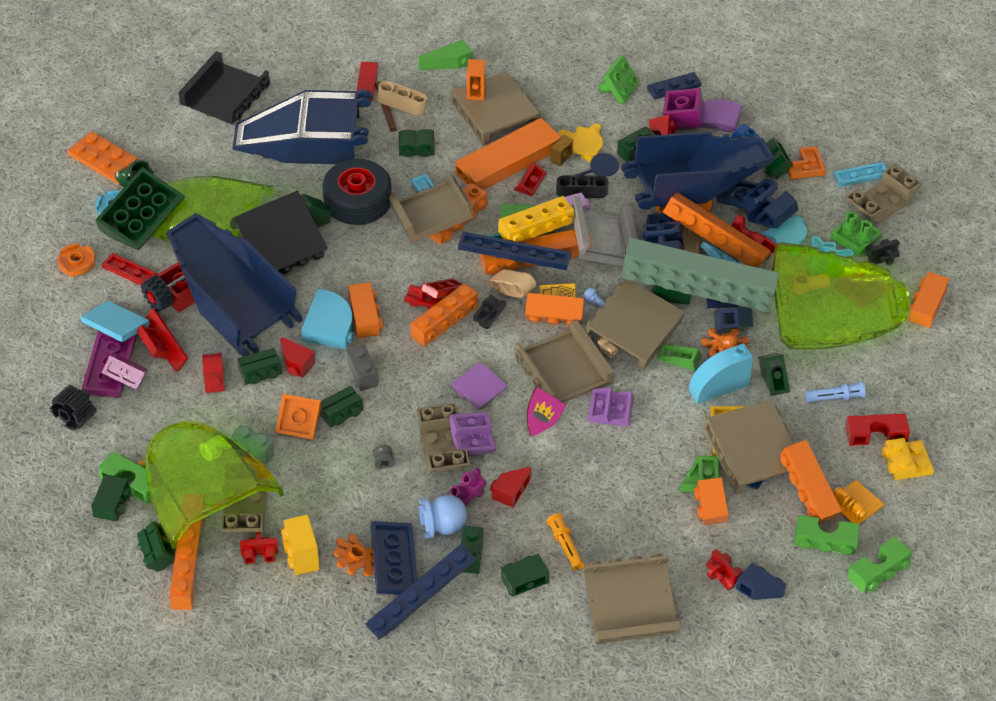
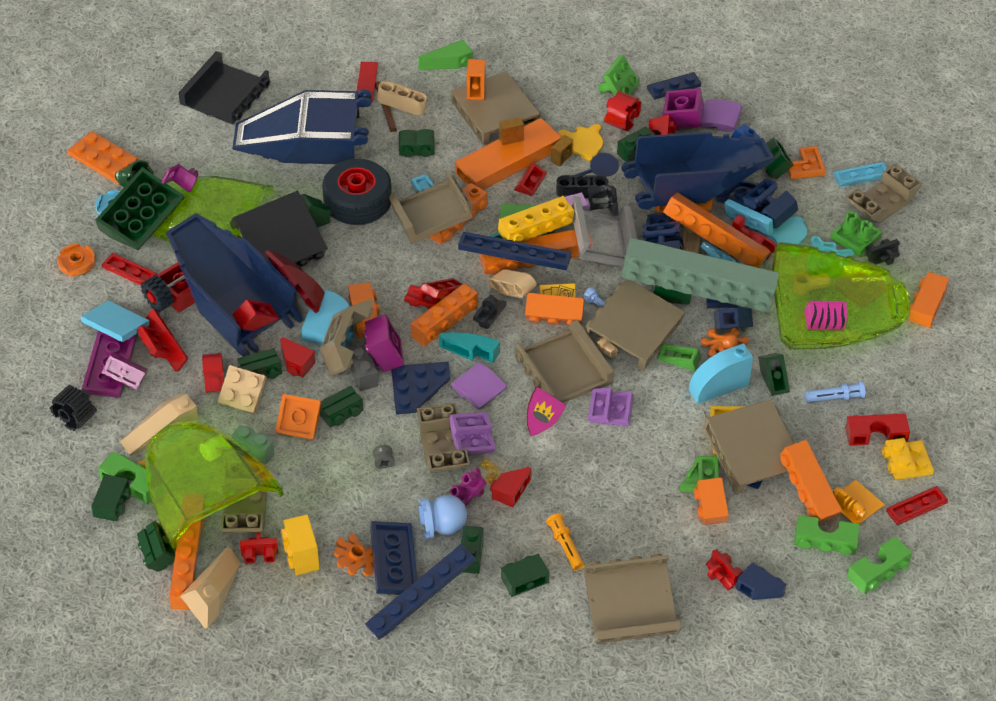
(170, 411): none -> tan wedge
(181, 176): none -> magenta bracket
(210, 589): none -> tan wedge
(242, 389): none -> tan plate
(254, 315): none -> red slope
(304, 284): none -> dark red wedge
(336, 356): none -> dark tan slope
(383, 343): none -> magenta brick
(417, 384): none -> dark blue plate
(470, 345): none -> teal slope
(492, 469): none -> clear yellow arm
(511, 131): none -> pearl gold piece
(612, 204): none -> black piece
(622, 111): none -> red brick
(752, 218): none -> medium azure tile
(826, 315): none -> dark pink brick
(917, 505): none -> red tile

